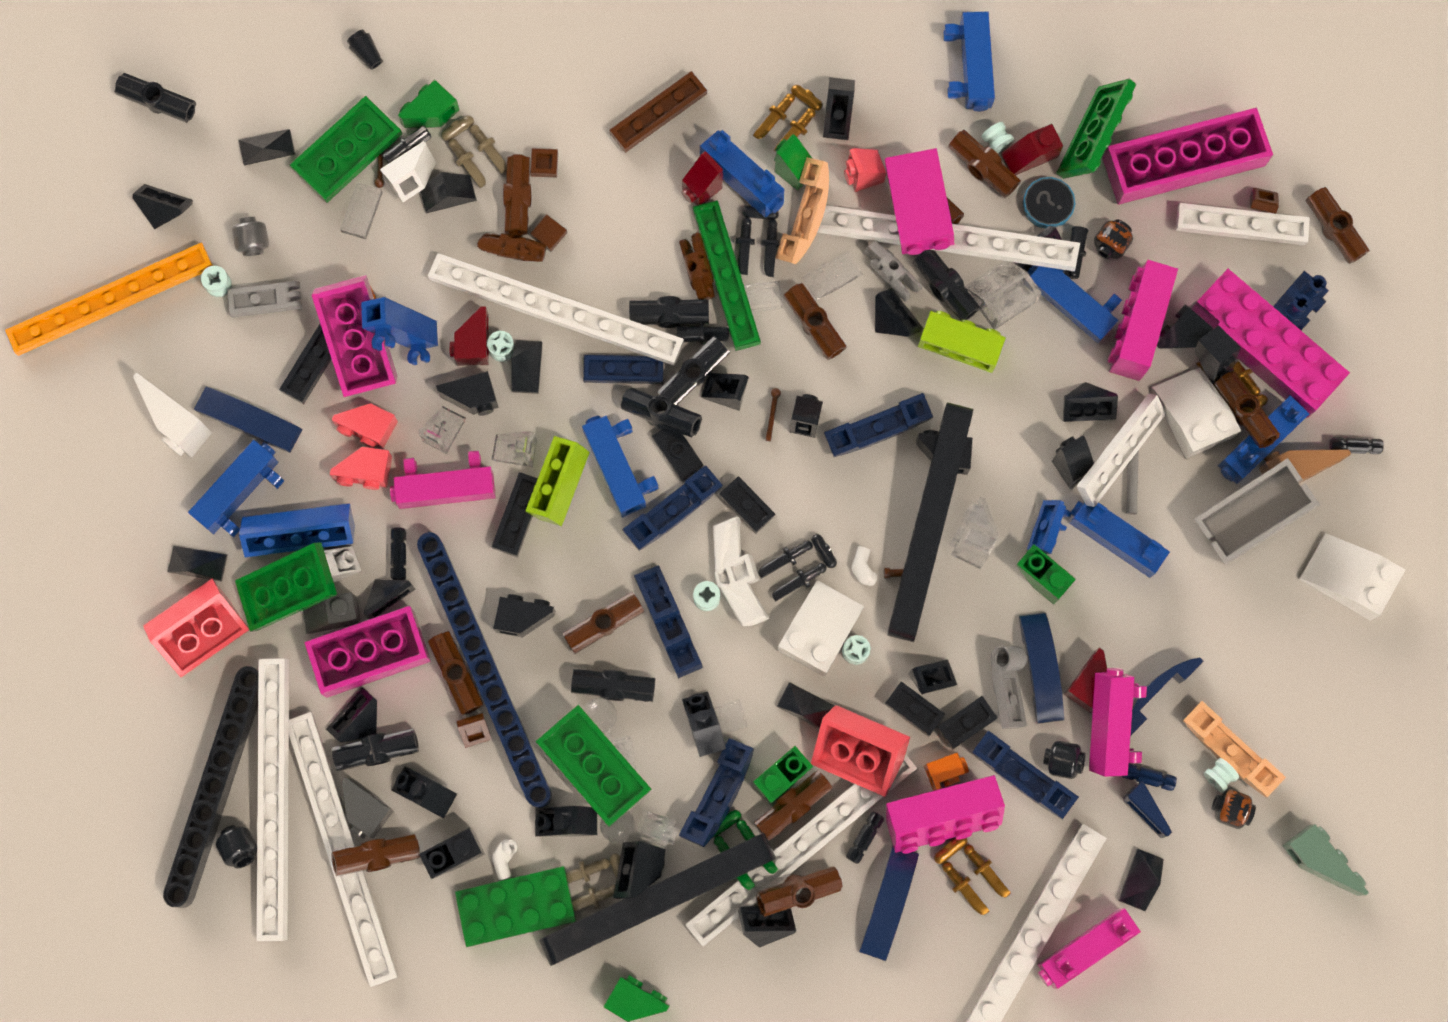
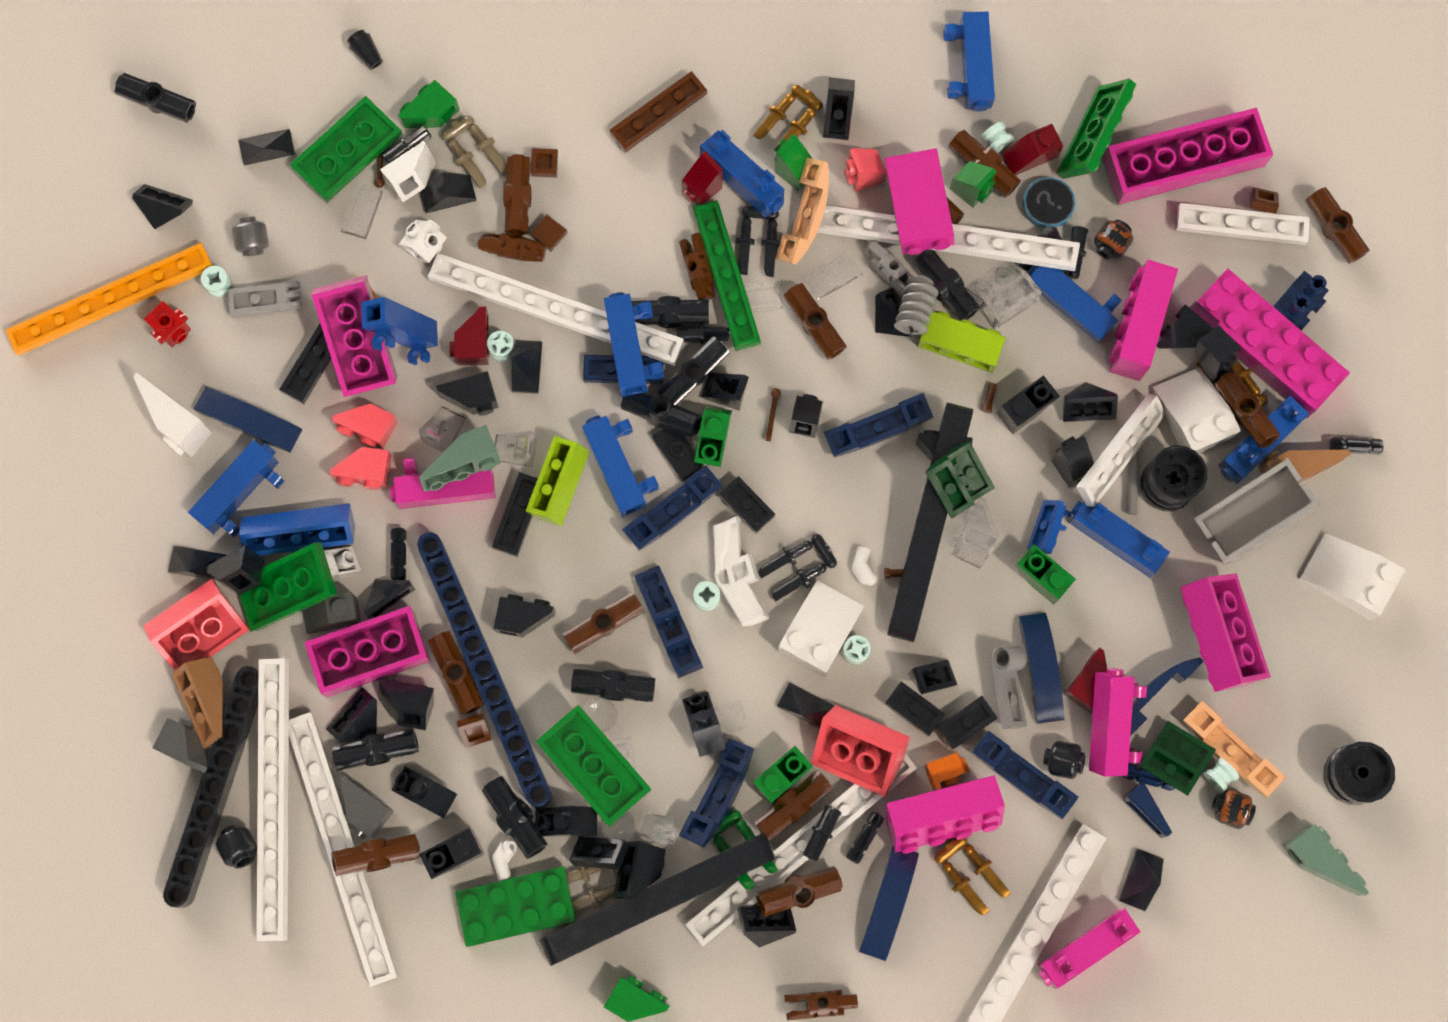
(167, 324): none -> red brick
(182, 744): none -> dark grey slope
(202, 695): none -> medium nougat slope
(238, 570): none -> black slope
(407, 702): none -> black slope
(423, 240): none -> white brick
(465, 456): none -> sand green slope
(514, 817): none -> black piece
(599, 852): none -> black plate
(625, 343): none -> blue brick
(713, 436): none -> green slope
(821, 833): none -> black axle
(834, 1000): none -> reddish brown hinge
(916, 306): none -> light grey piece
(959, 479): none -> dark green slope
(974, 183): none -> green slope
(987, 406): none -> reddish brown piece
(1027, 404): none -> black slope
(1177, 758): none -> dark green slope
(1186, 474): none -> black wheel
(1225, 632): none -> dark pink brick
(1359, 773): none -> black wheel

